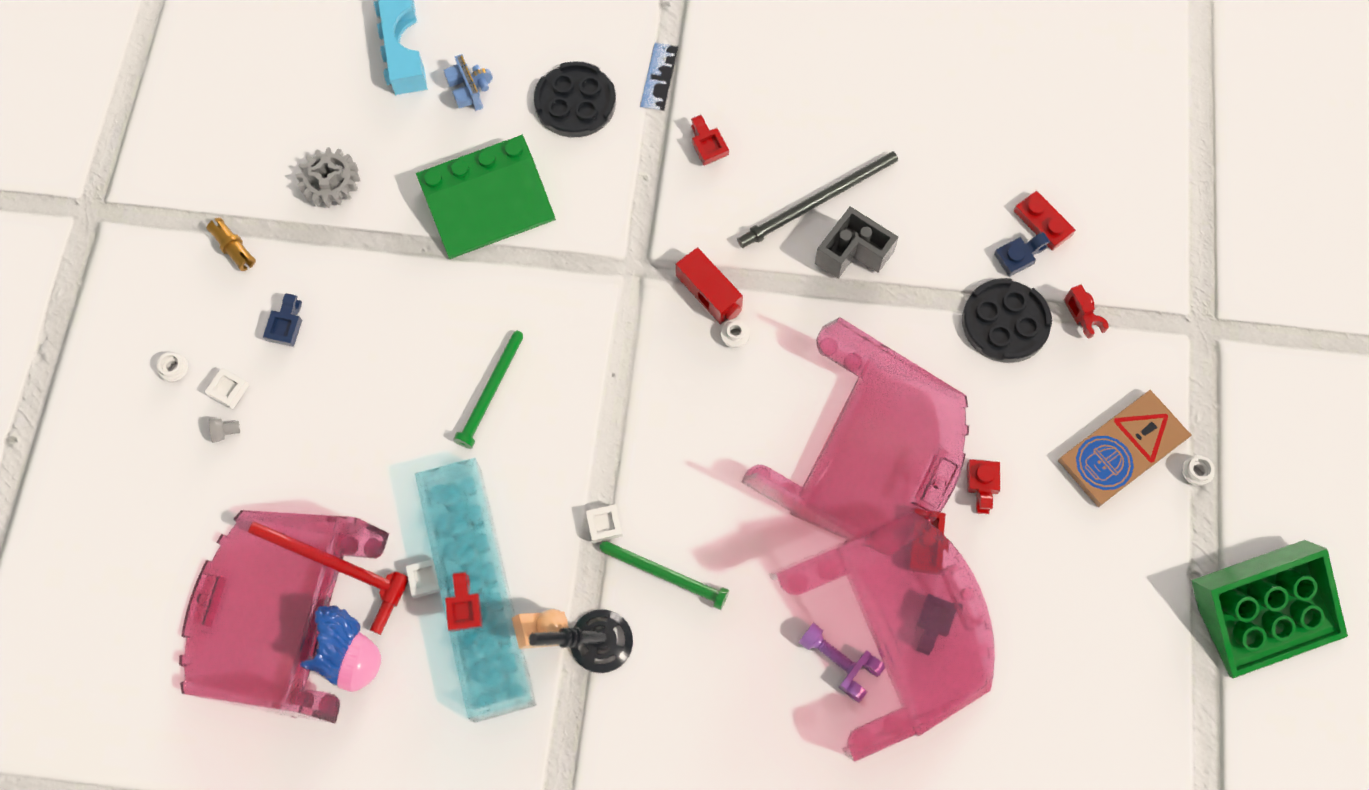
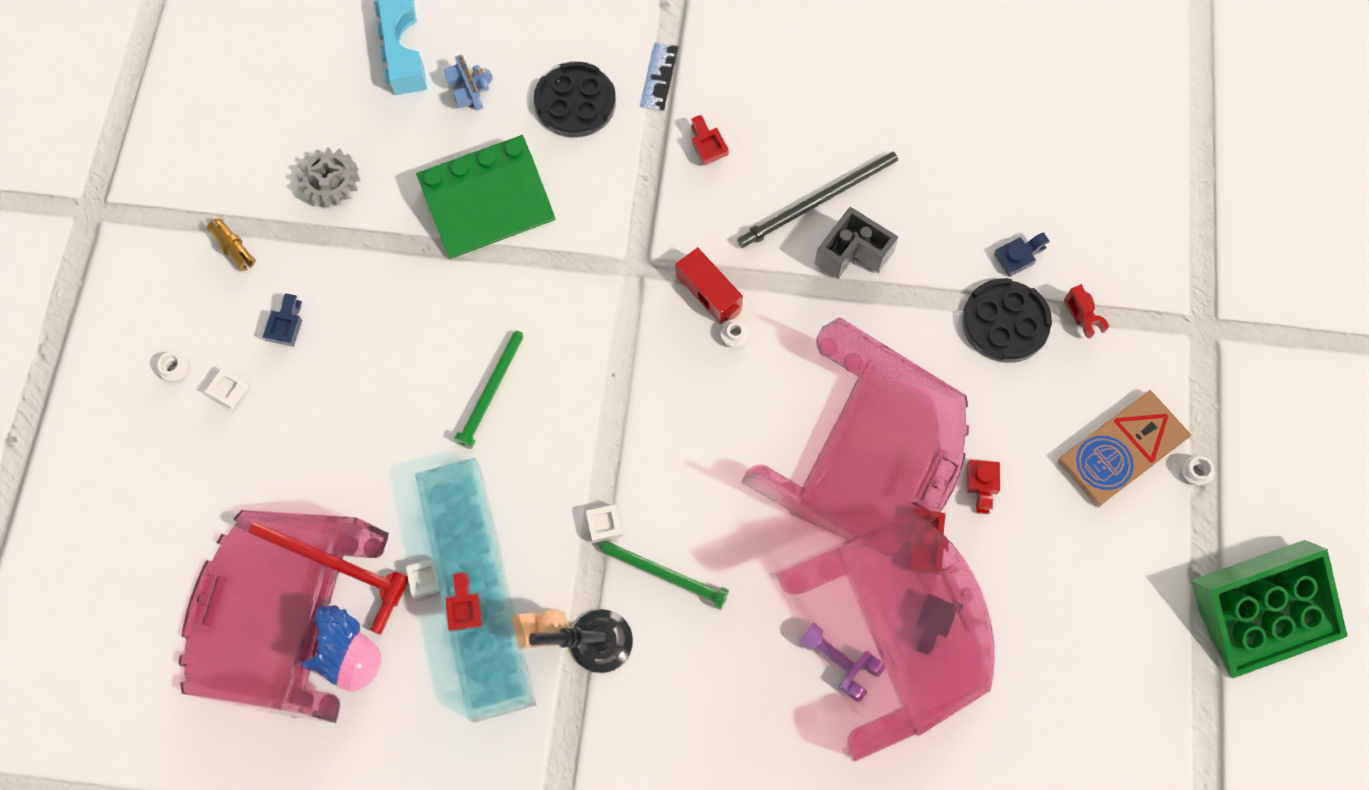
(219, 429): light grey piece -> none
(1043, 217): red plate -> none

